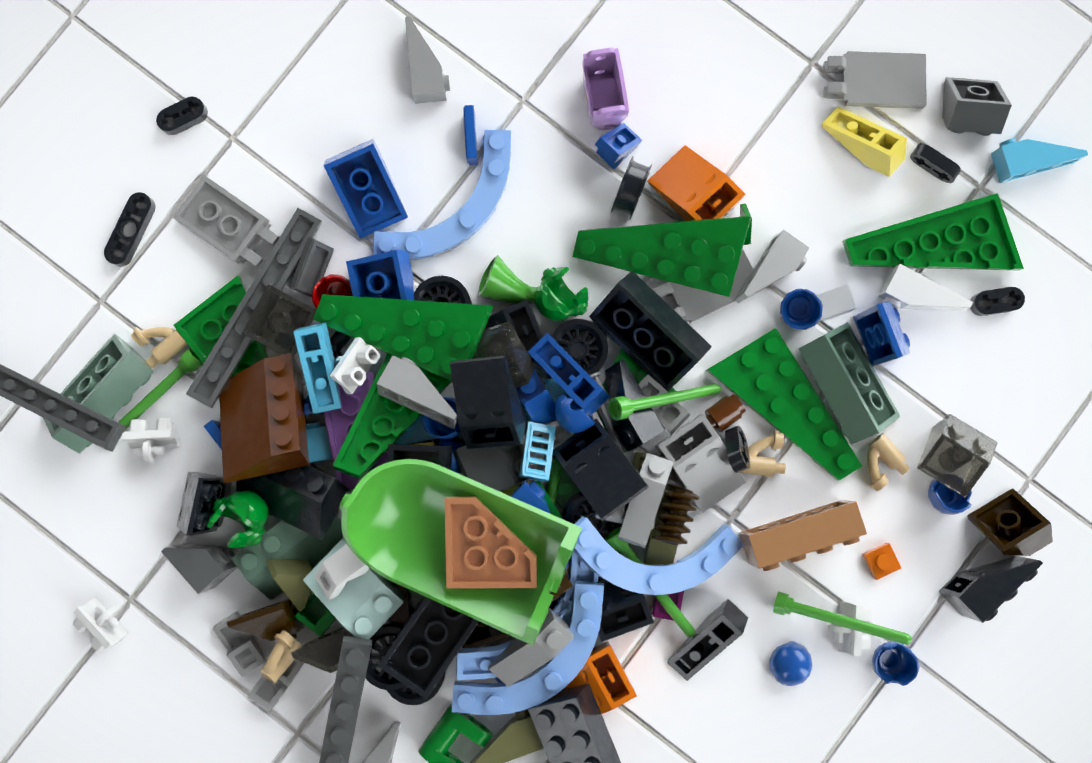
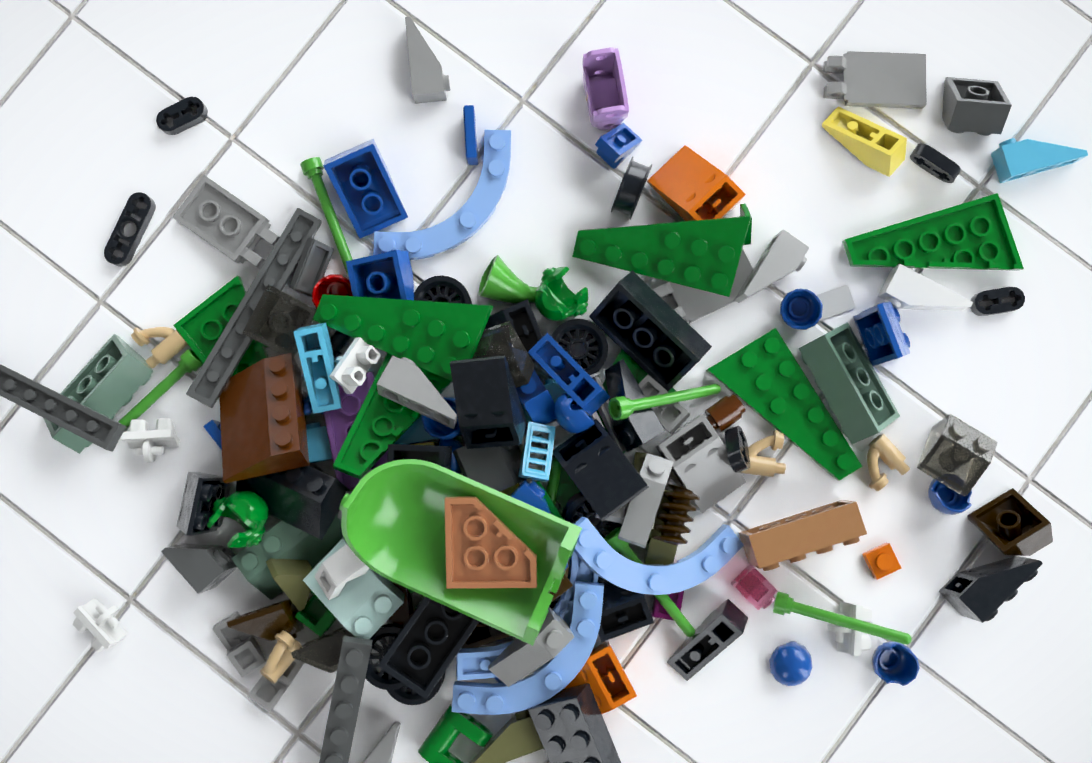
(313, 170): none -> bright green piece
(754, 588): none -> clear pink brick

